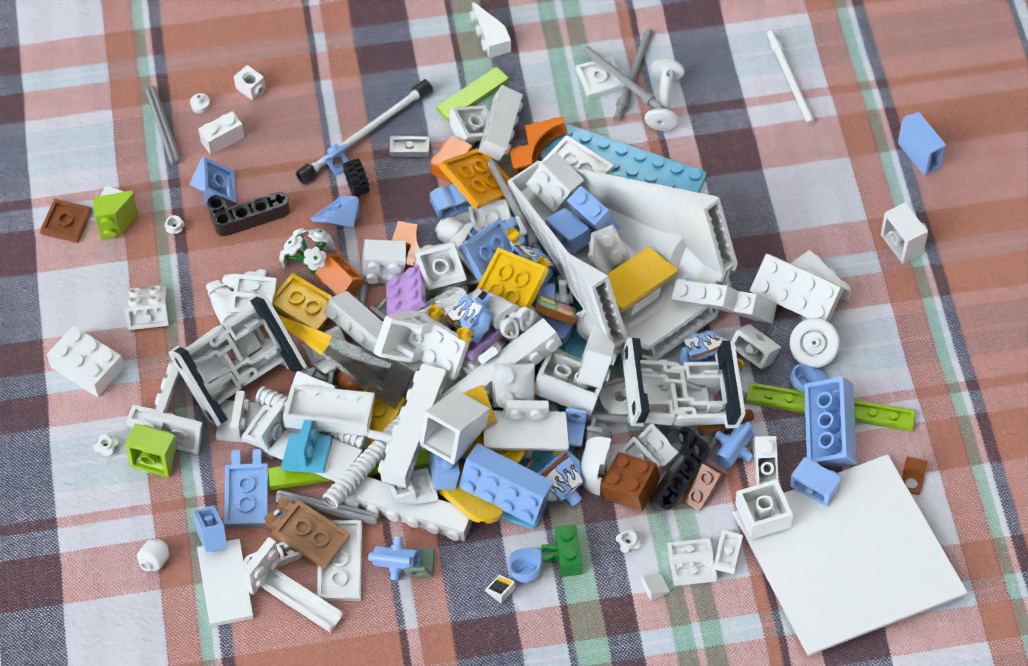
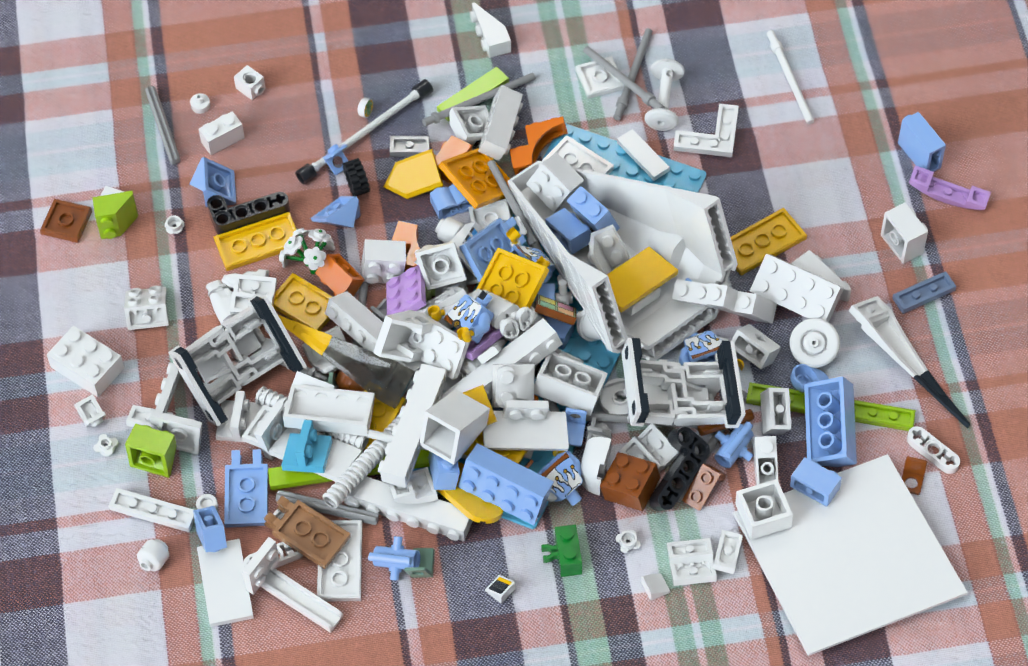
(90, 411): none -> white bracket
(152, 510): none -> white plate
(206, 501): none -> white tile
(254, 241): none -> yellow tile
(365, 107): none -> white tile
(414, 175): none -> yellow tile
(436, 117): none -> light grey bar
(525, 564): light blue cap -> none
(596, 359): white slope -> none
(643, 155): none -> white tile
(719, 144): none -> white plate
(768, 236): none -> yellow tile
(775, 411): none -> white brick
(882, 326): none -> white plate
(924, 292): none -> sand blue plate
(933, 458): none -> white beam
(948, 192): none -> lavender slope

